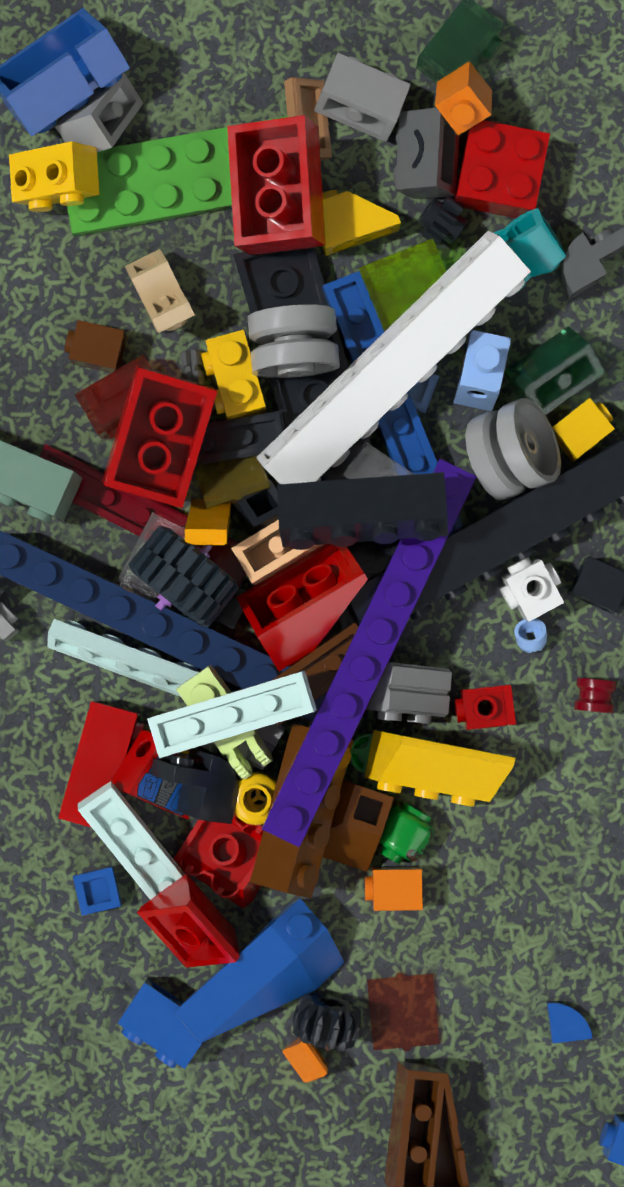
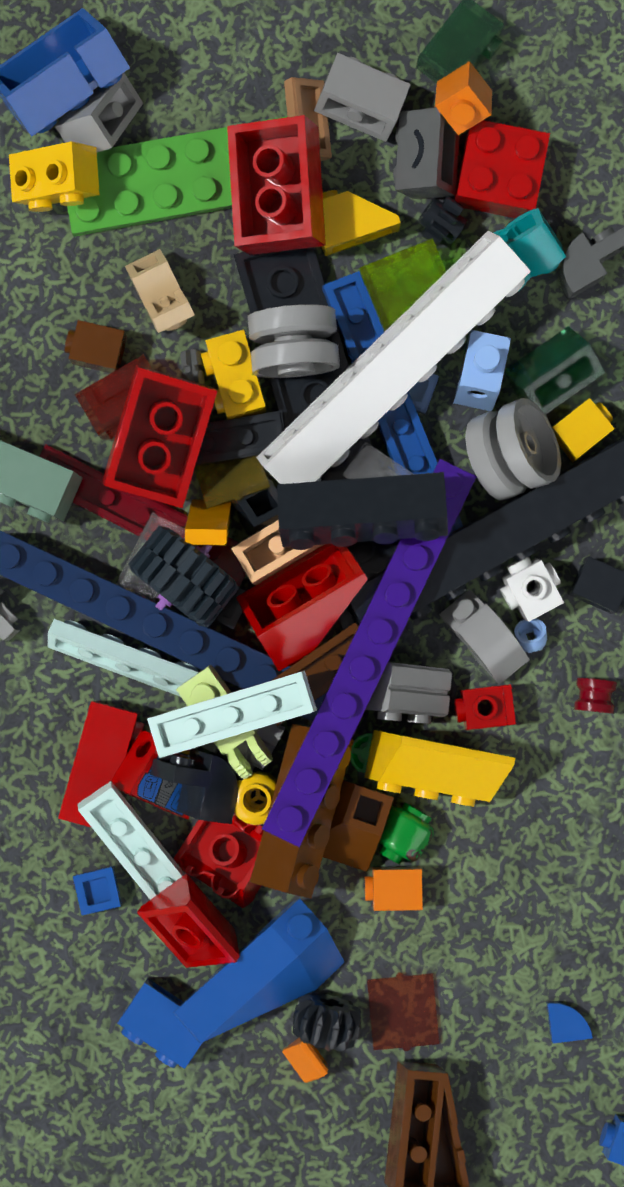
(485, 636): none -> light grey brick

